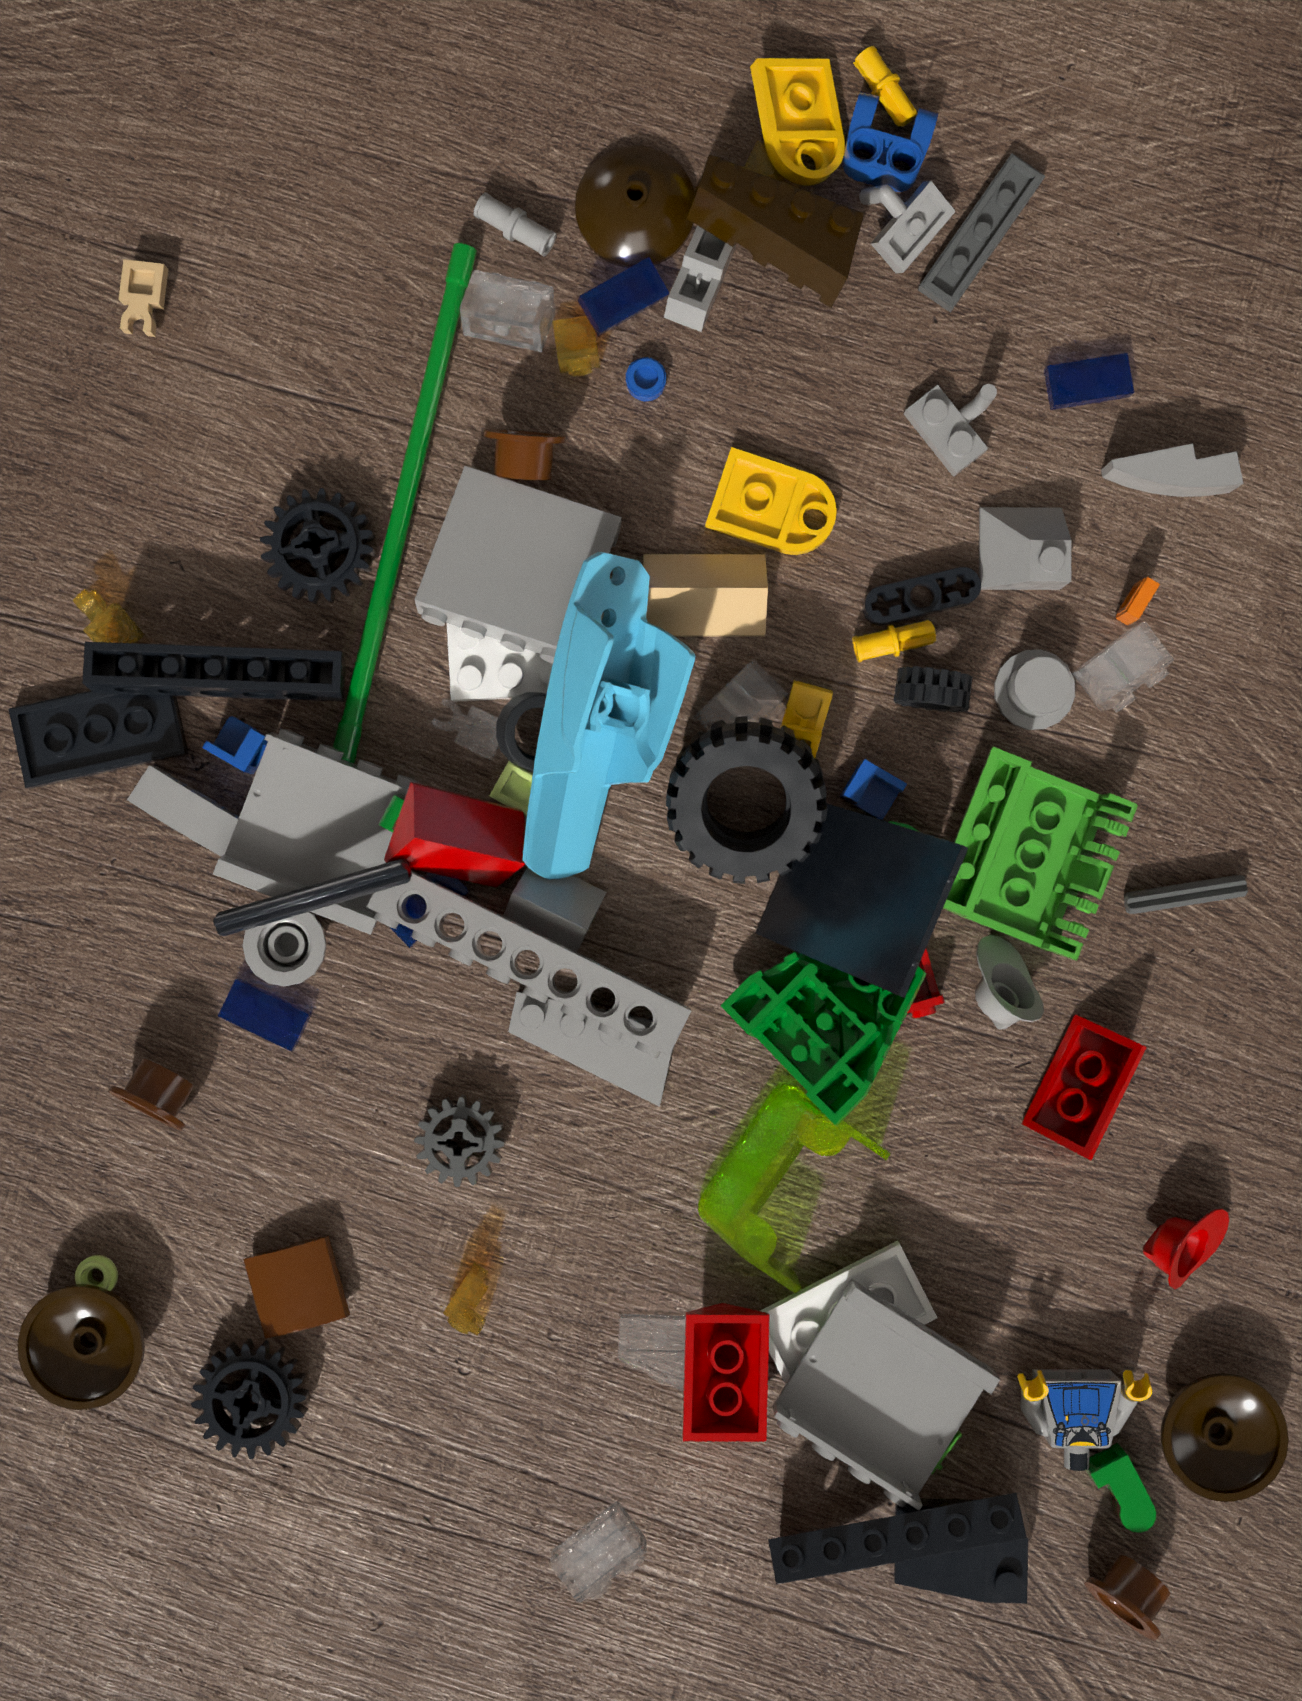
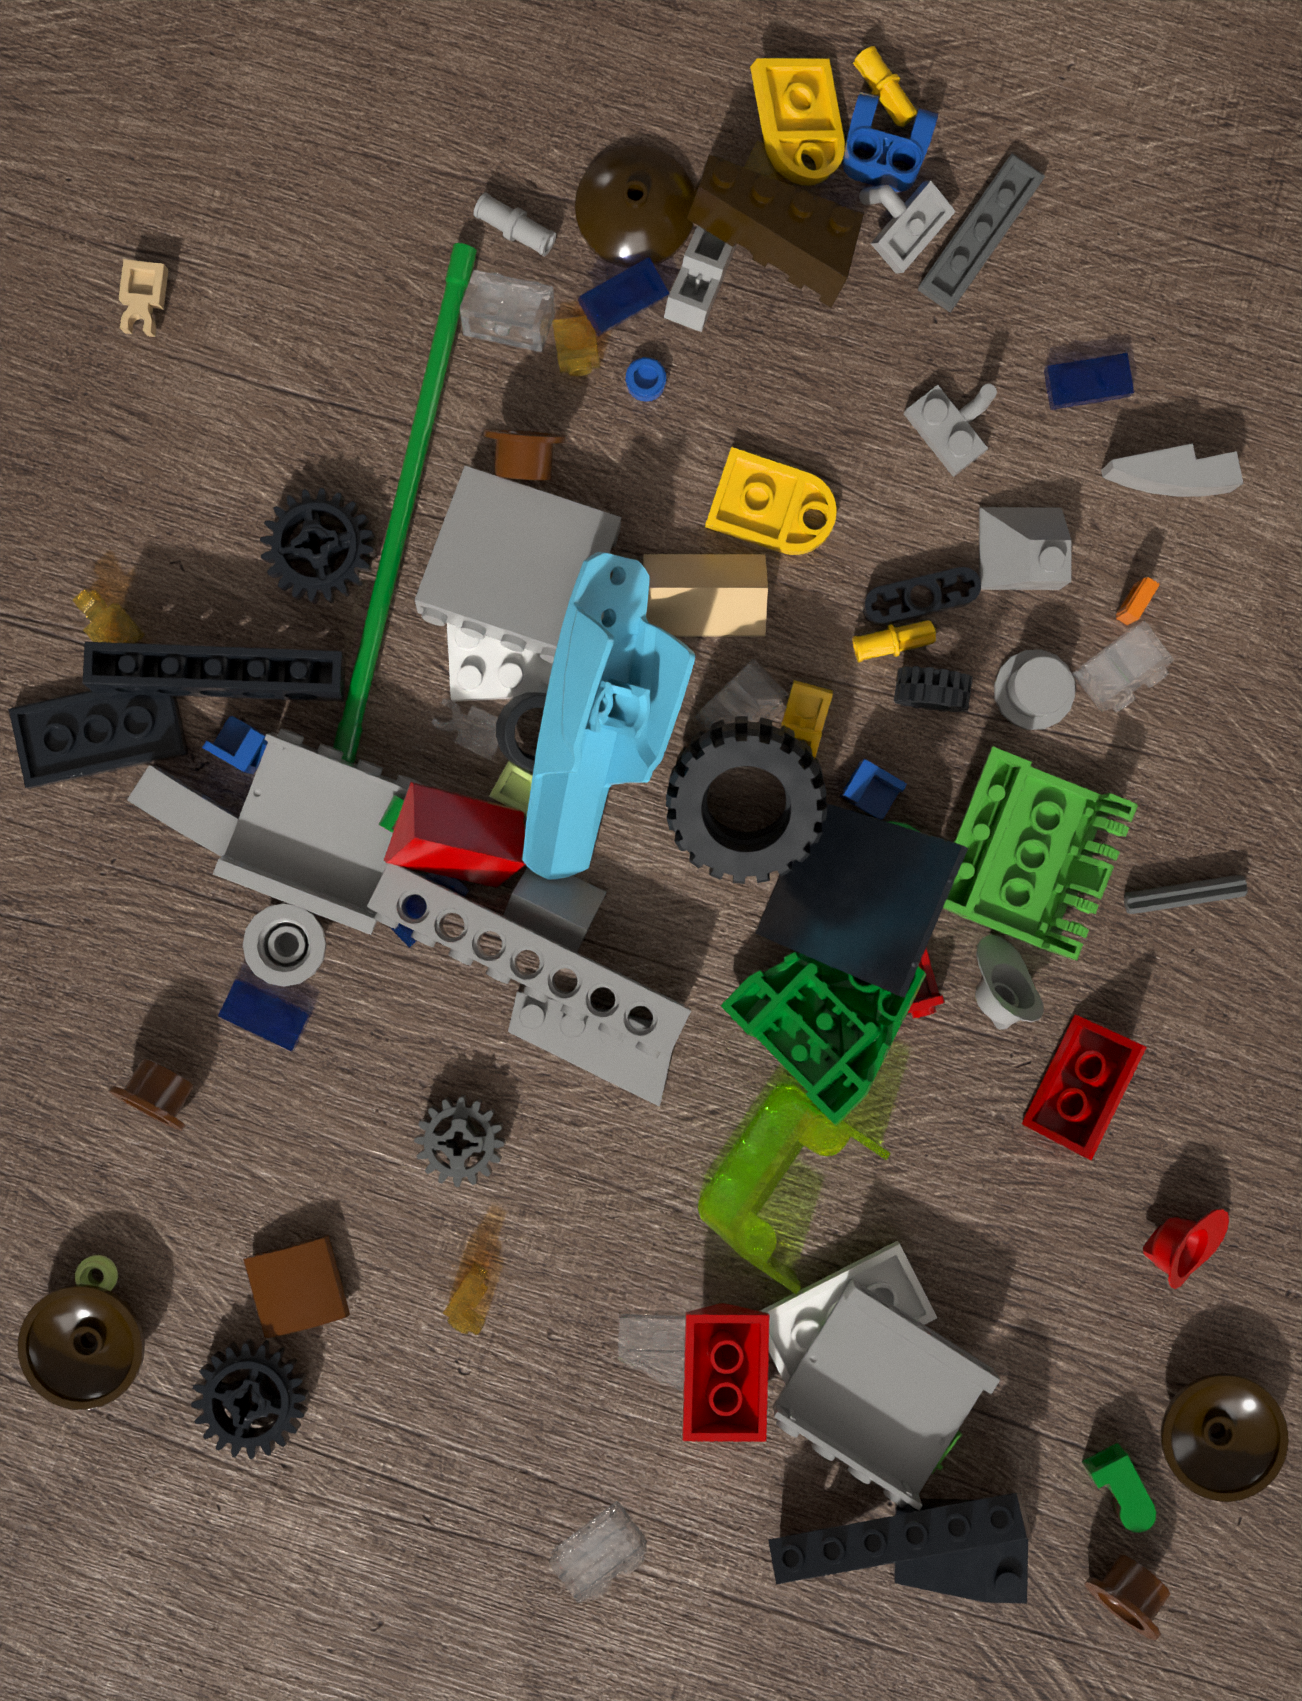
(313, 897): black axle -> none
(1080, 1408): torso -> none

